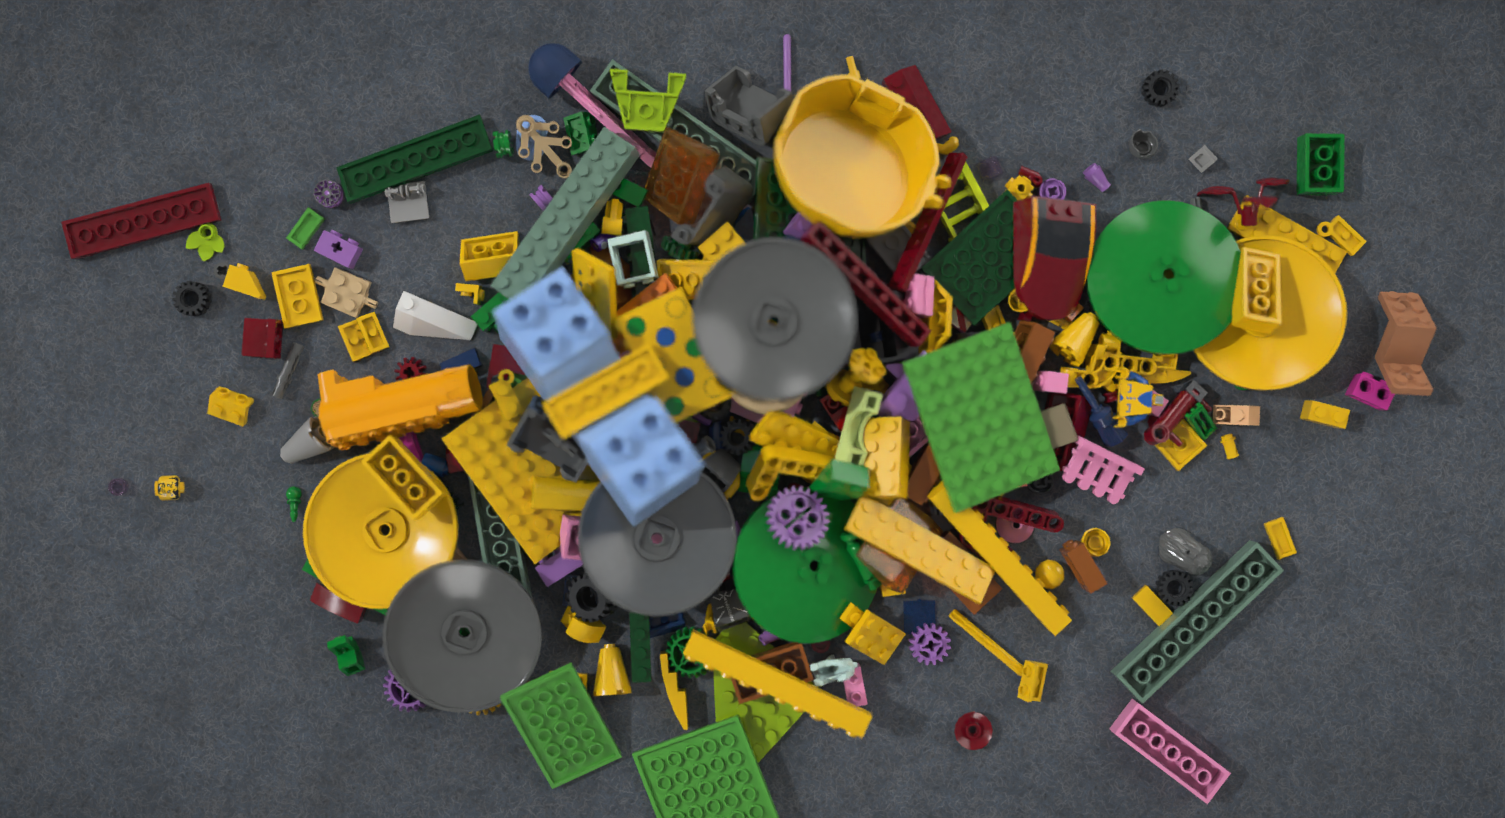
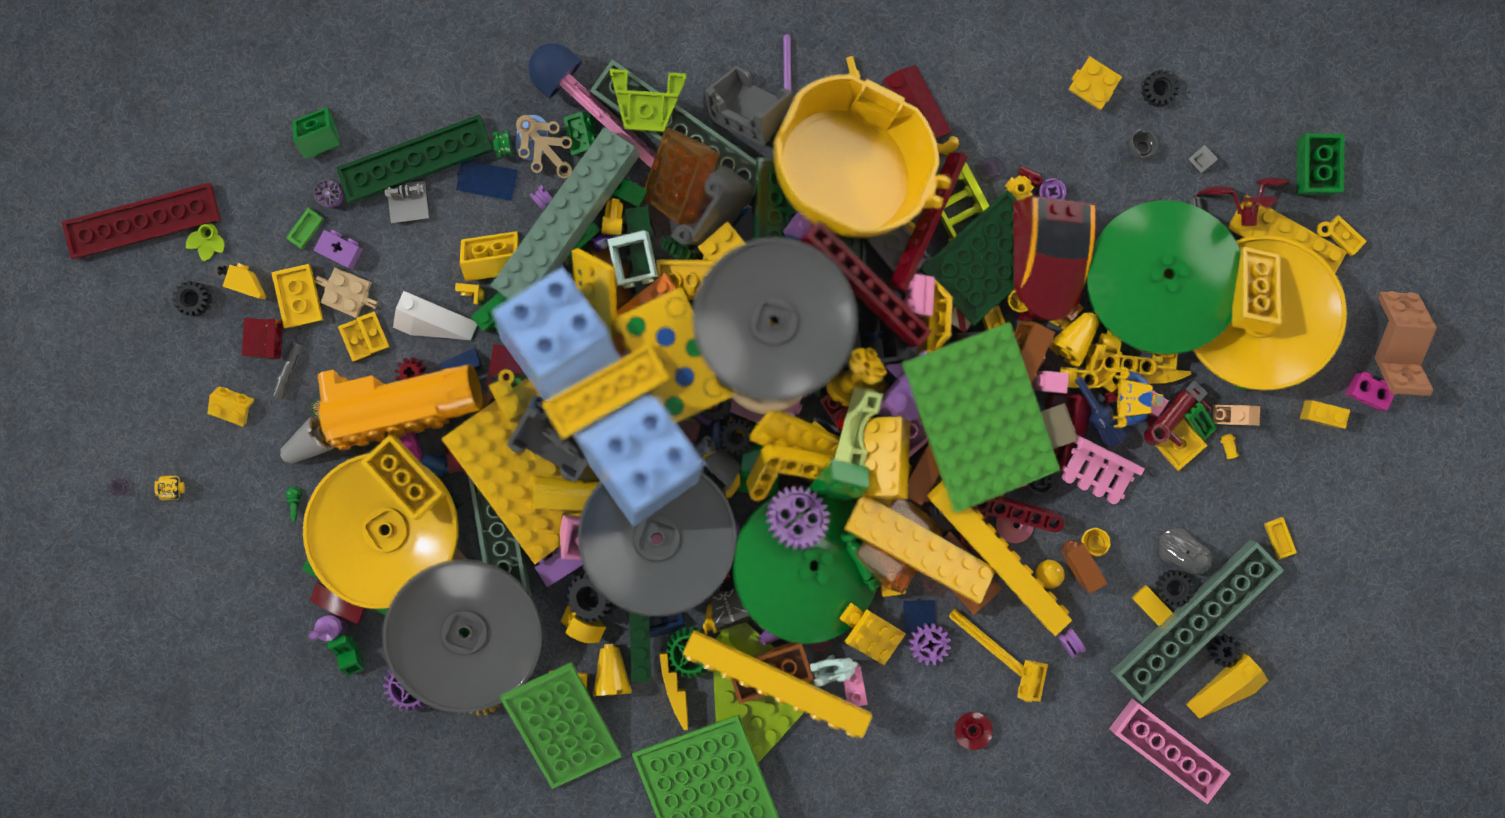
(315, 133): none -> green slope
(329, 627): none -> medium lavender piece
(486, 180): none -> clear blue piece
(1073, 641): none -> medium lavender wheel
(1094, 83): none -> yellow piece
(1097, 177): medium lavender cone -> none
(1218, 654): none -> black gear
(1229, 687): none -> yellow wedge

